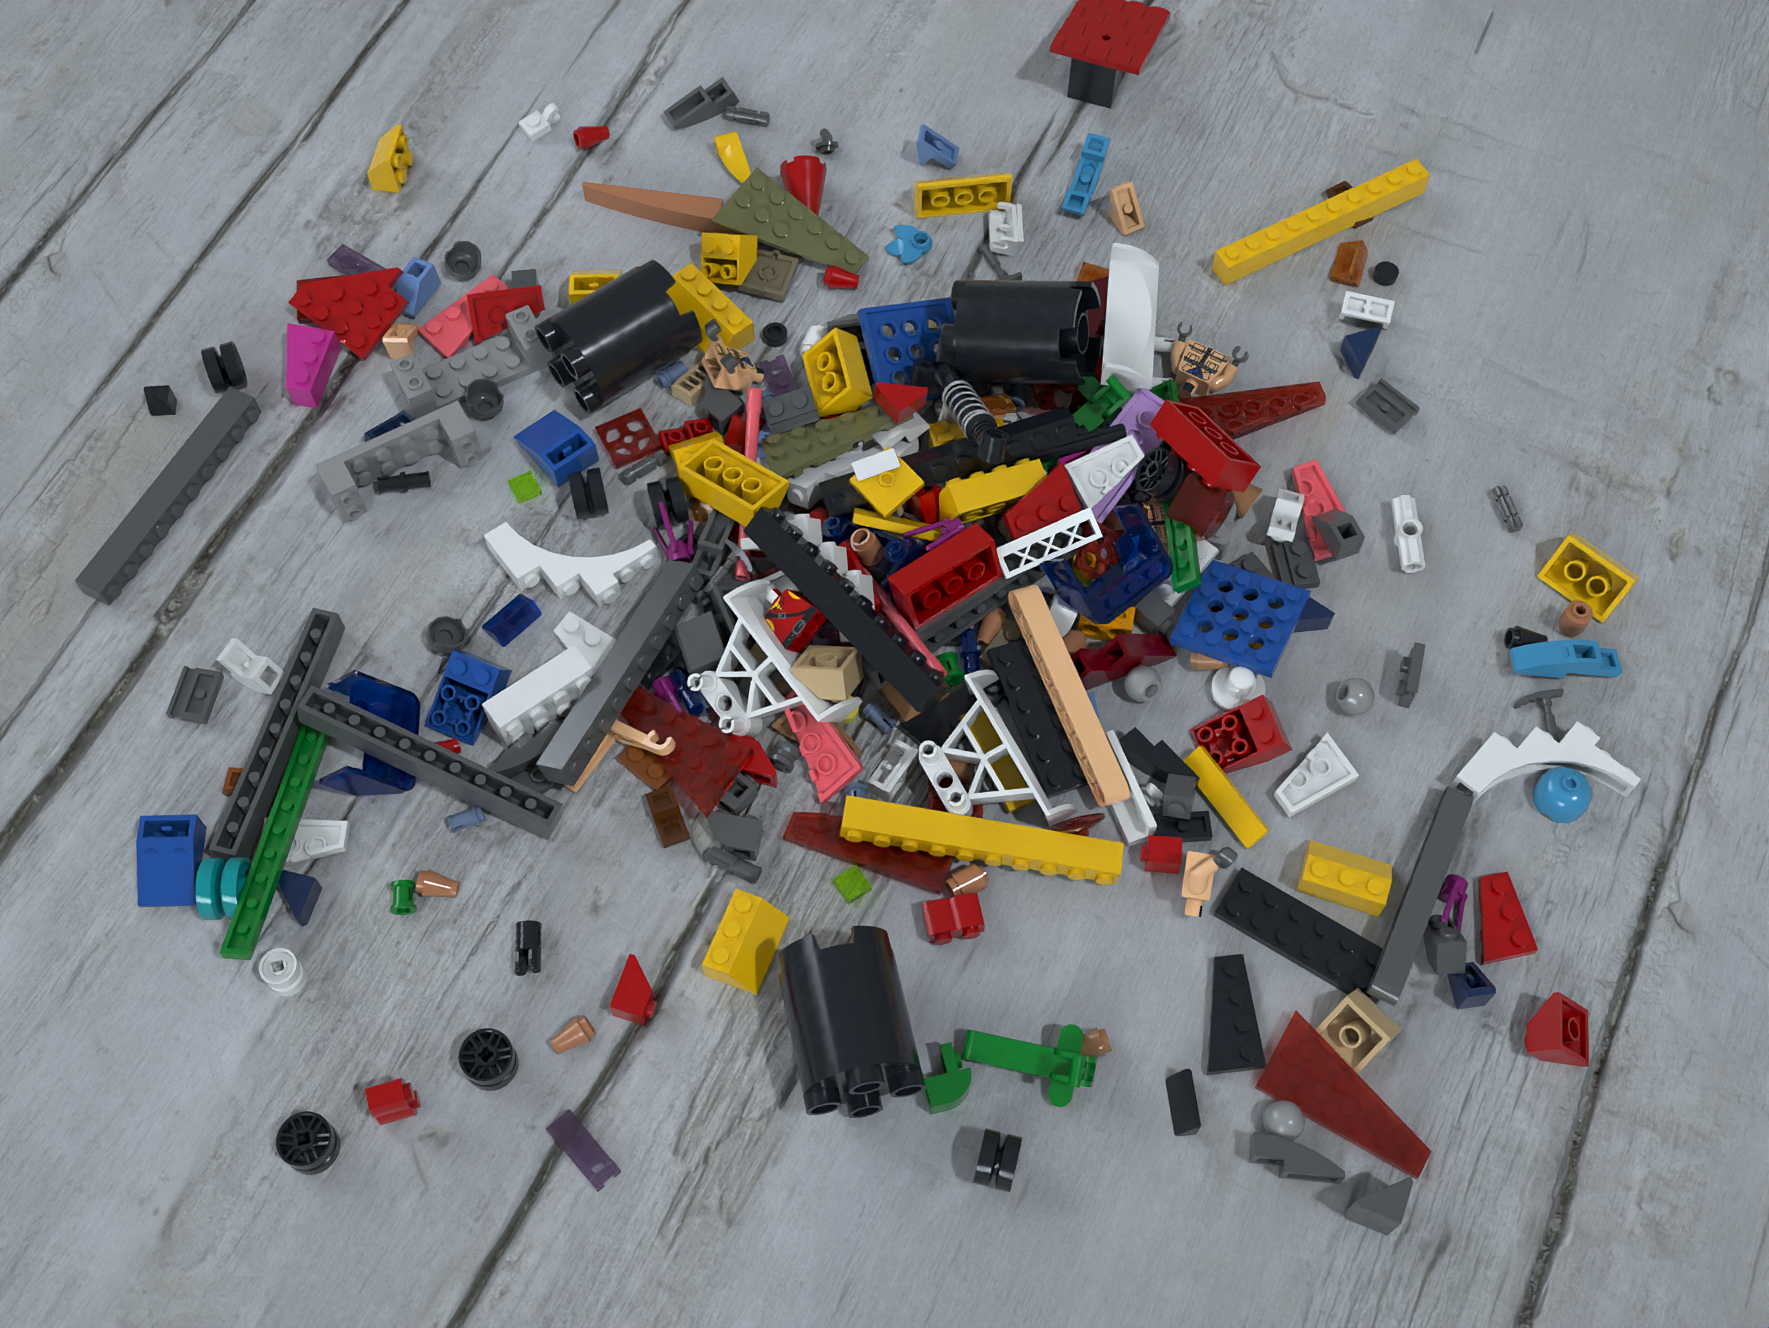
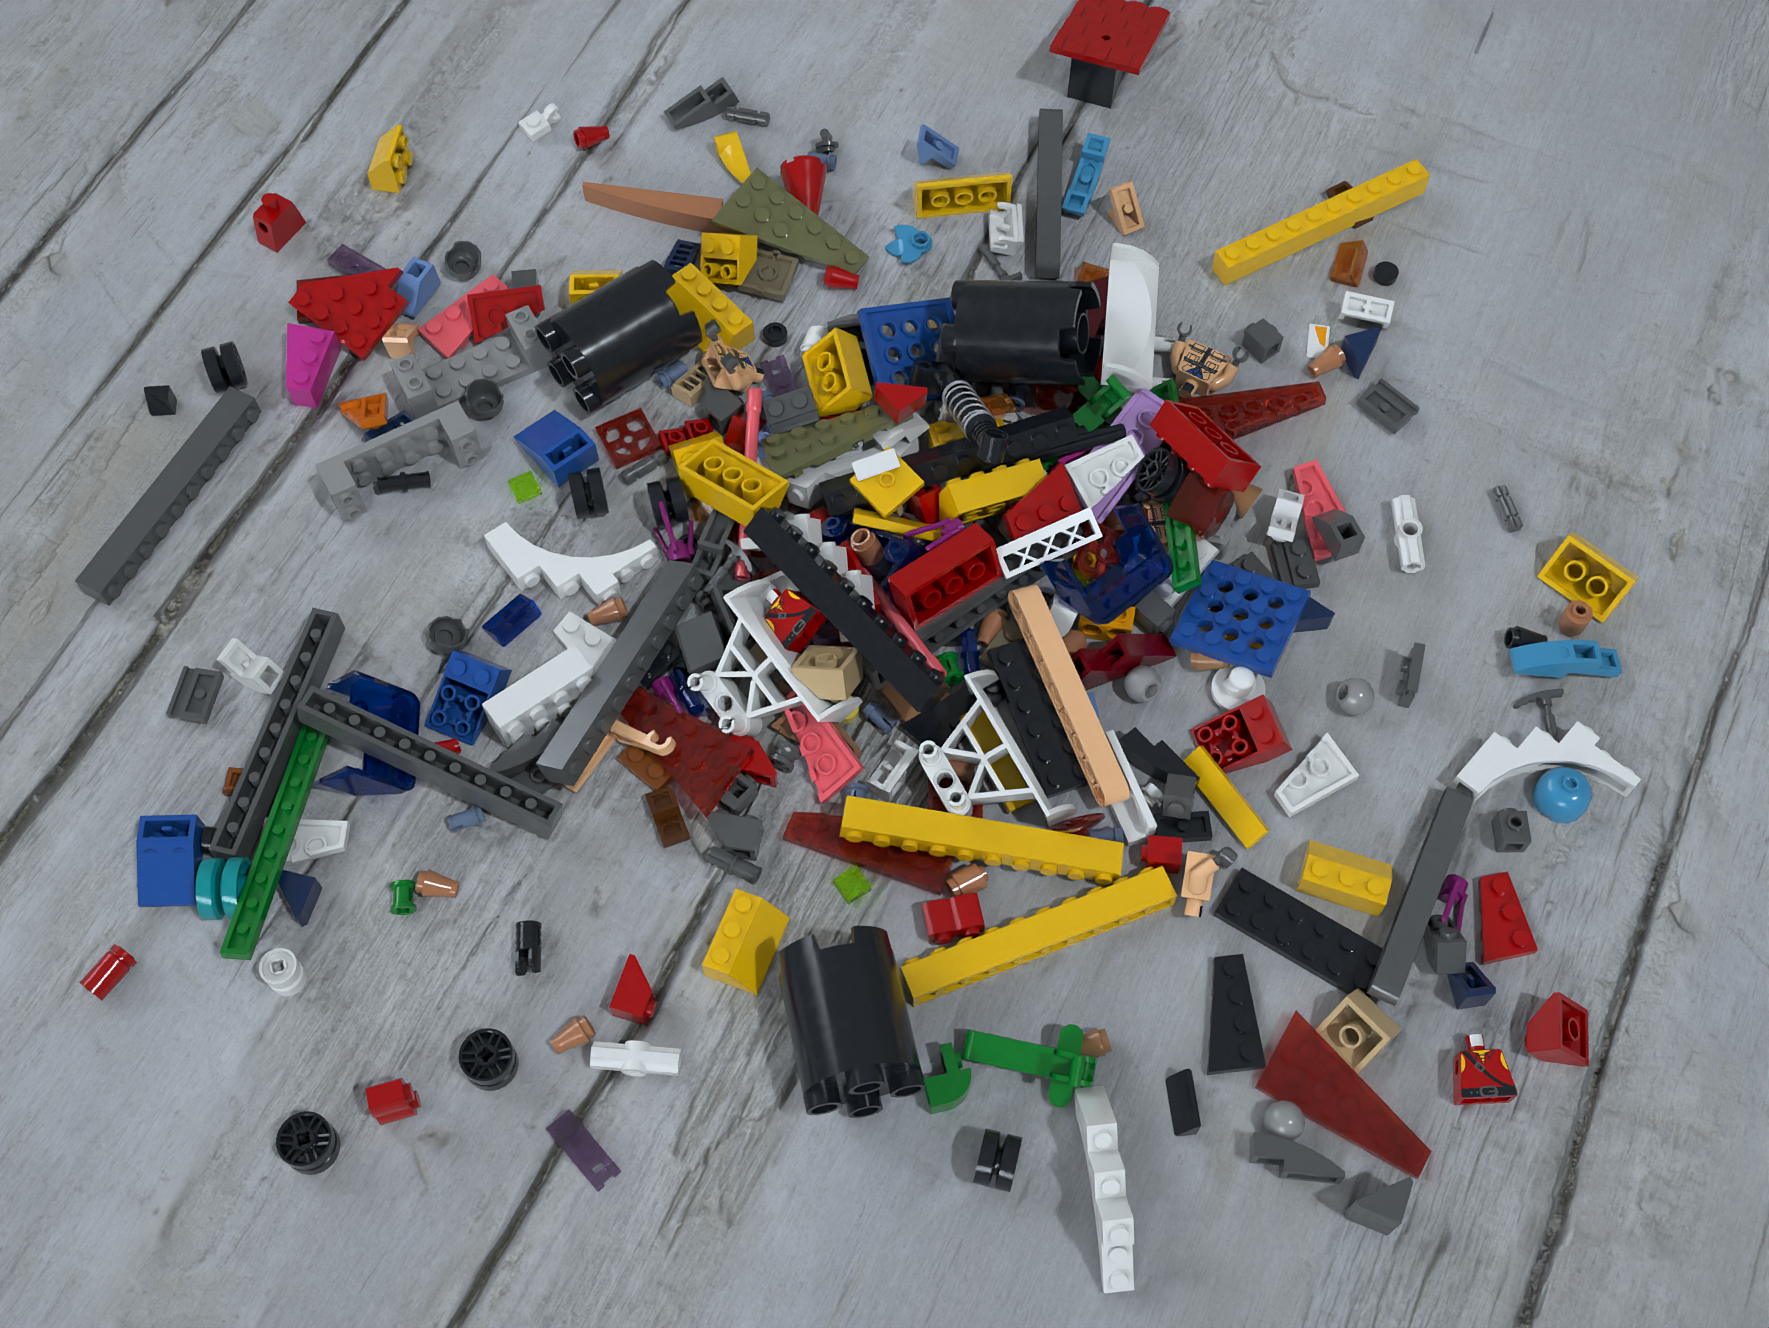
(108, 972): none -> red piece
(206, 838): none -> black tile
(276, 221): none -> red torso
(367, 411): none -> orange wing
(608, 612): none -> nougat cone
(635, 1058): none -> white piece
(674, 255): none -> dark blue slope
(829, 159): none -> sand blue pin
(1037, 935): none -> yellow brick
(1049, 194): none -> dark grey beam
(1108, 1188): none -> white arch
(1111, 834): none -> sand blue pin
(1262, 340): none -> dark grey brick
(1317, 340): none -> white sticker
(1327, 361): none -> nougat cone
(1481, 1075): none -> red torso
(1511, 830): none -> dark grey brick

